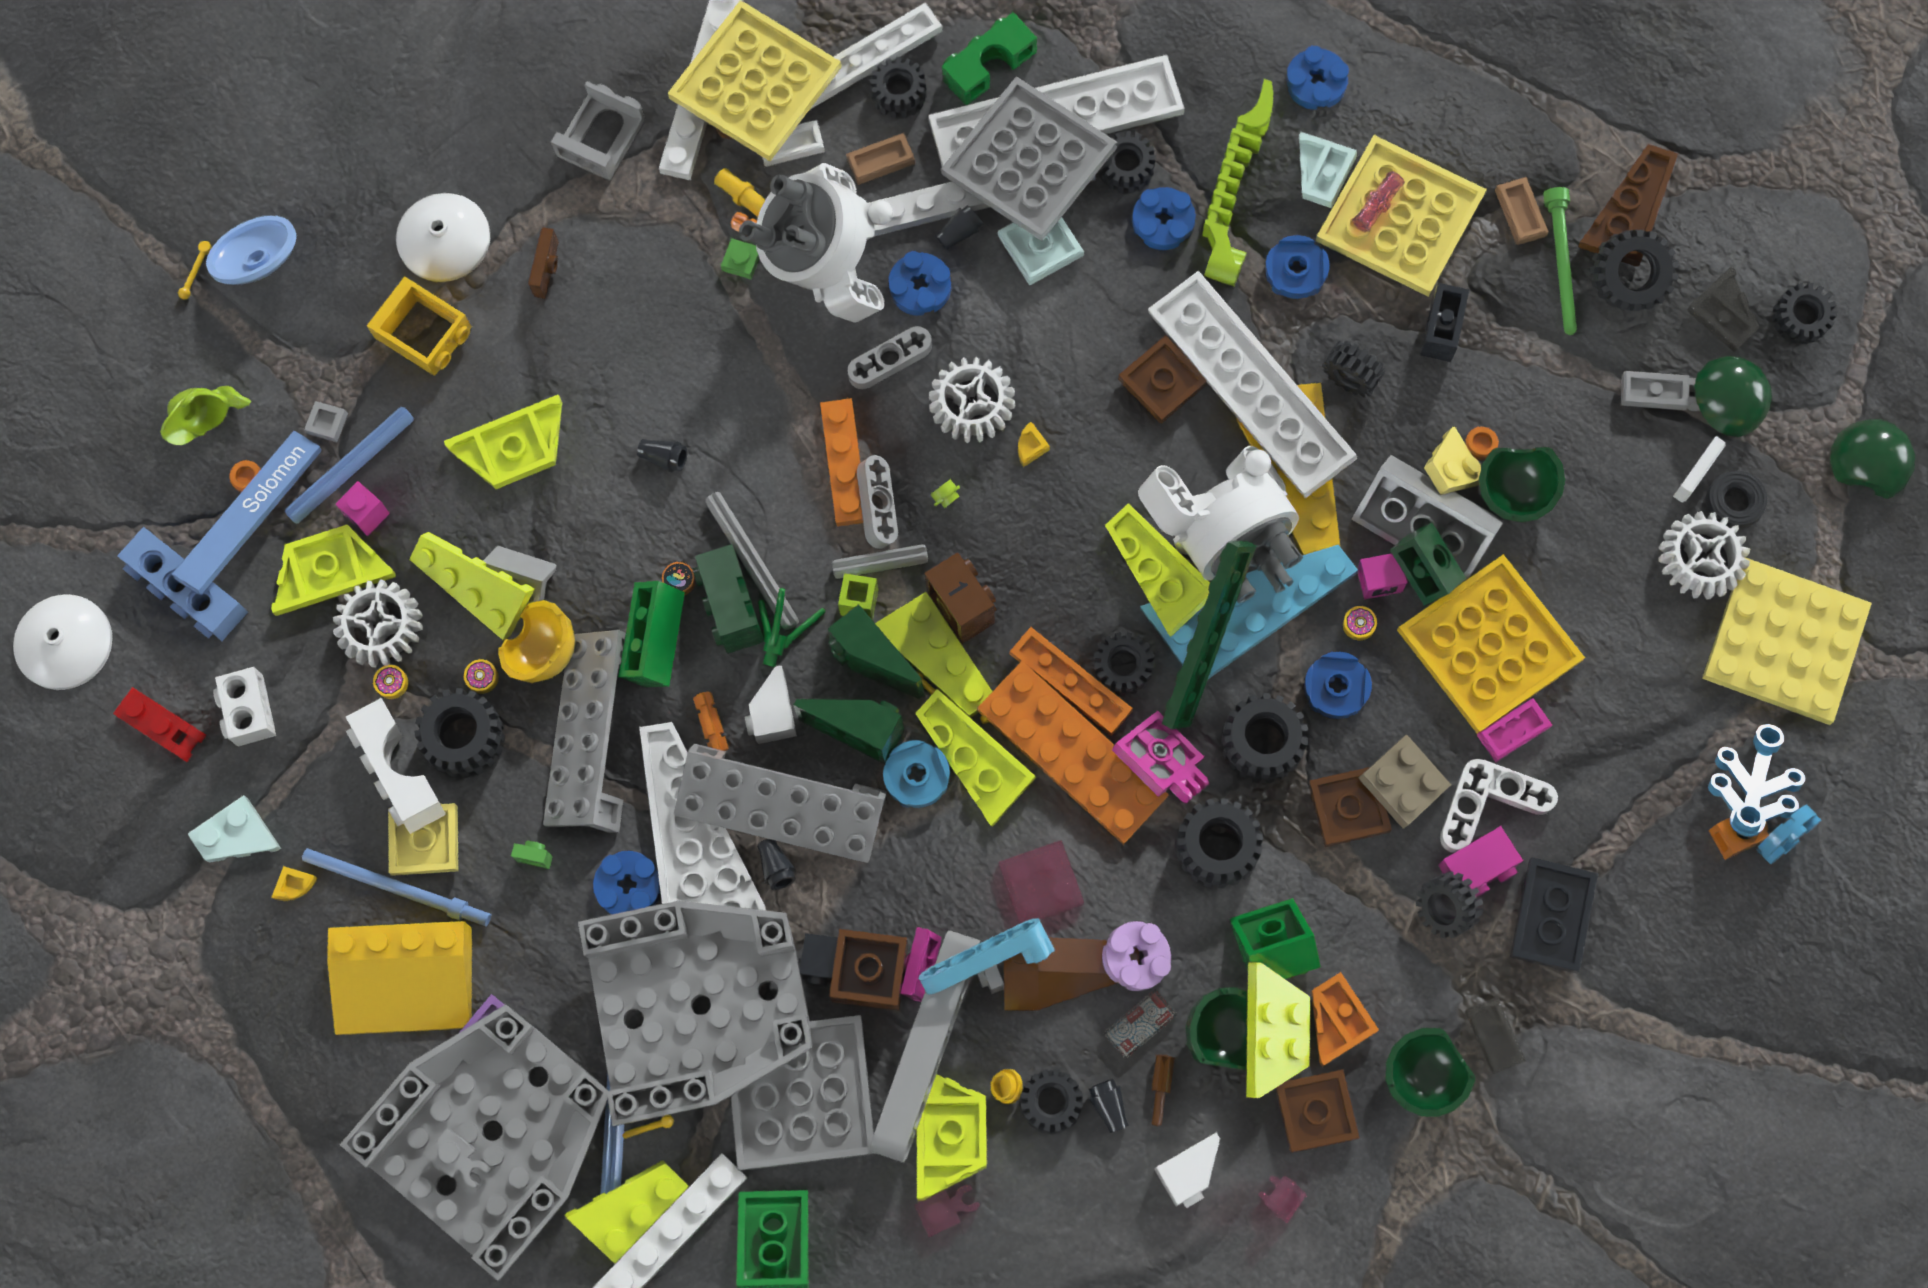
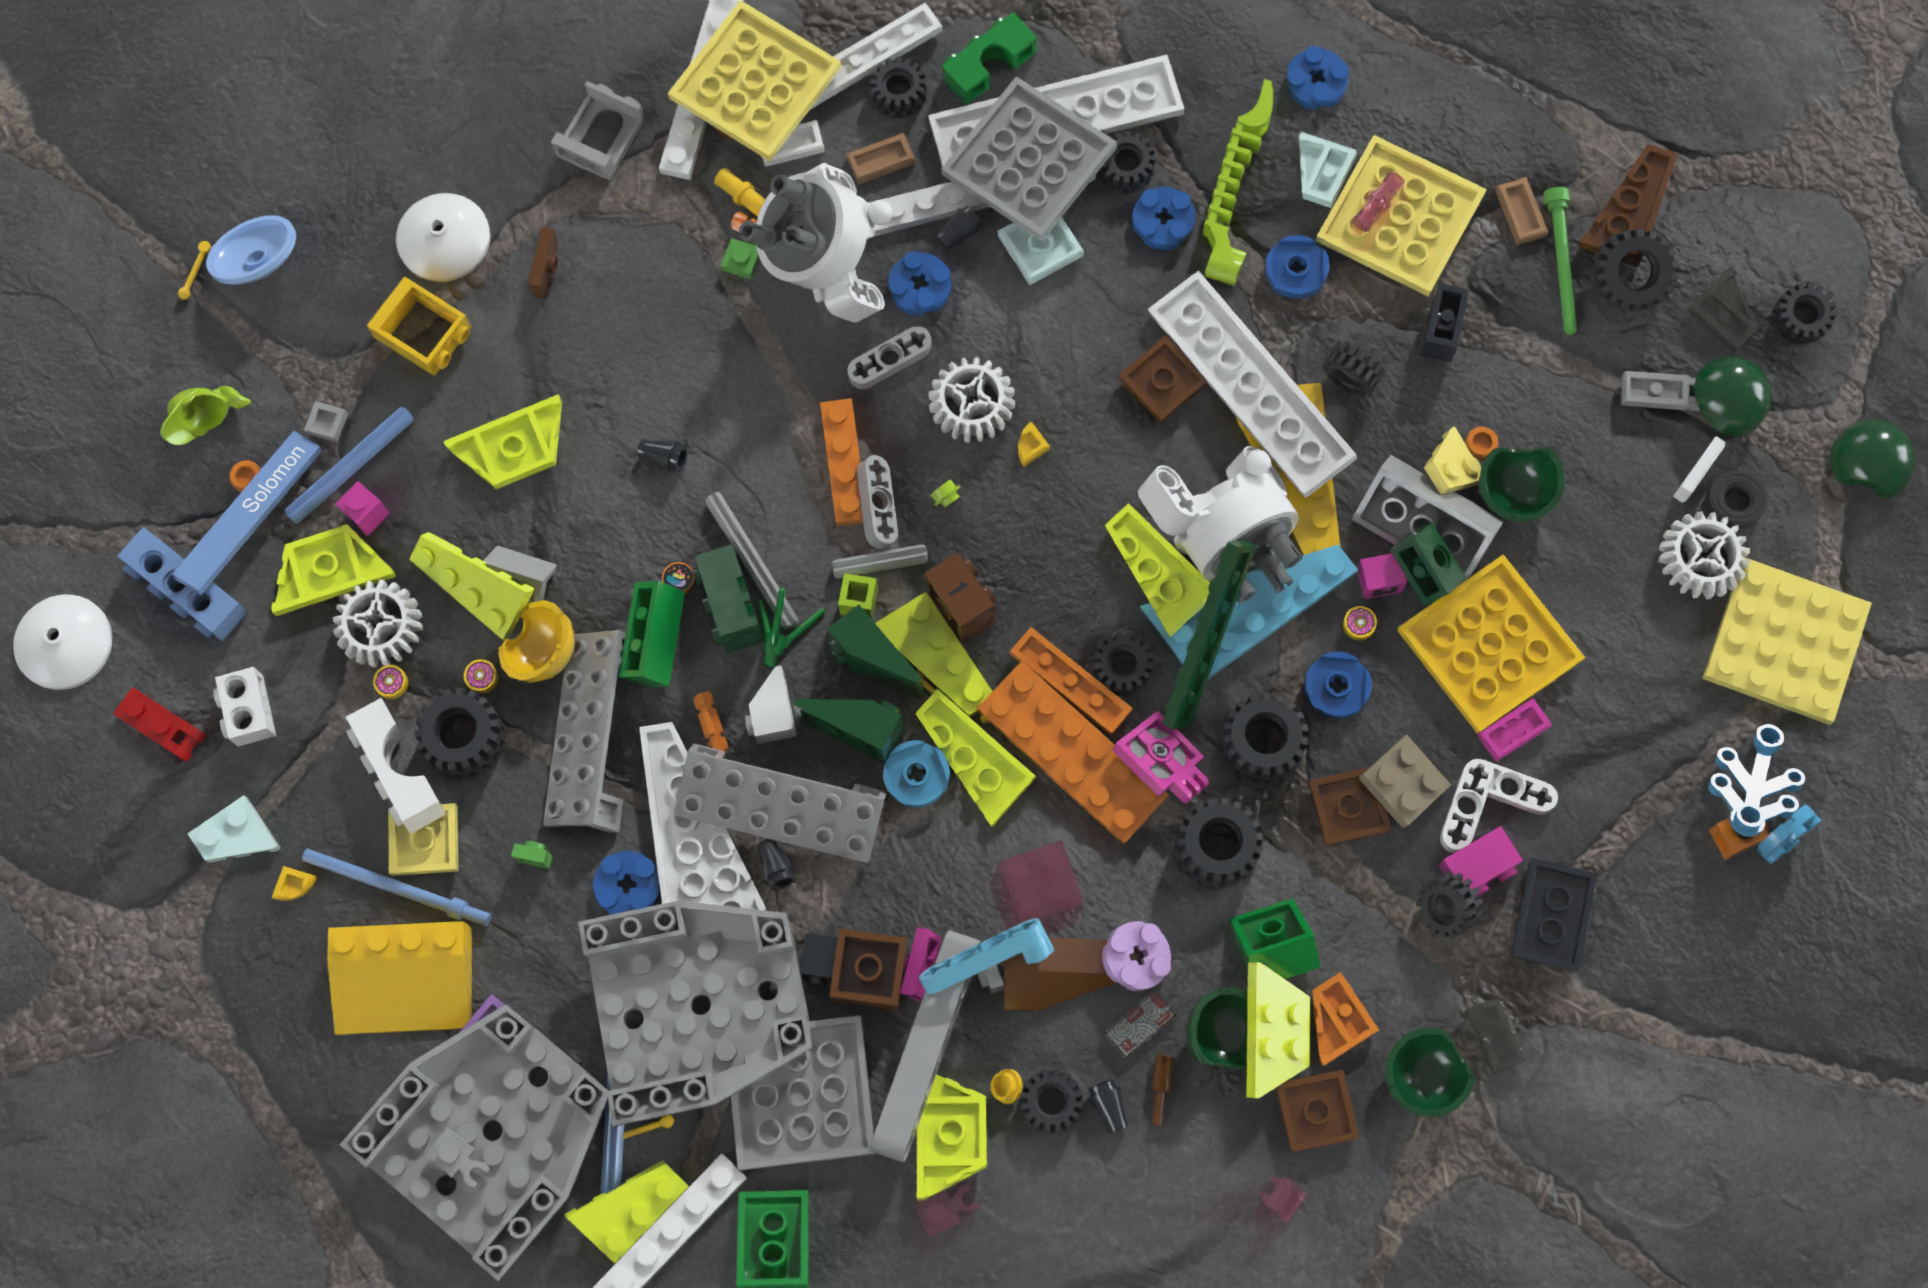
(1189, 1172): white slope -> none

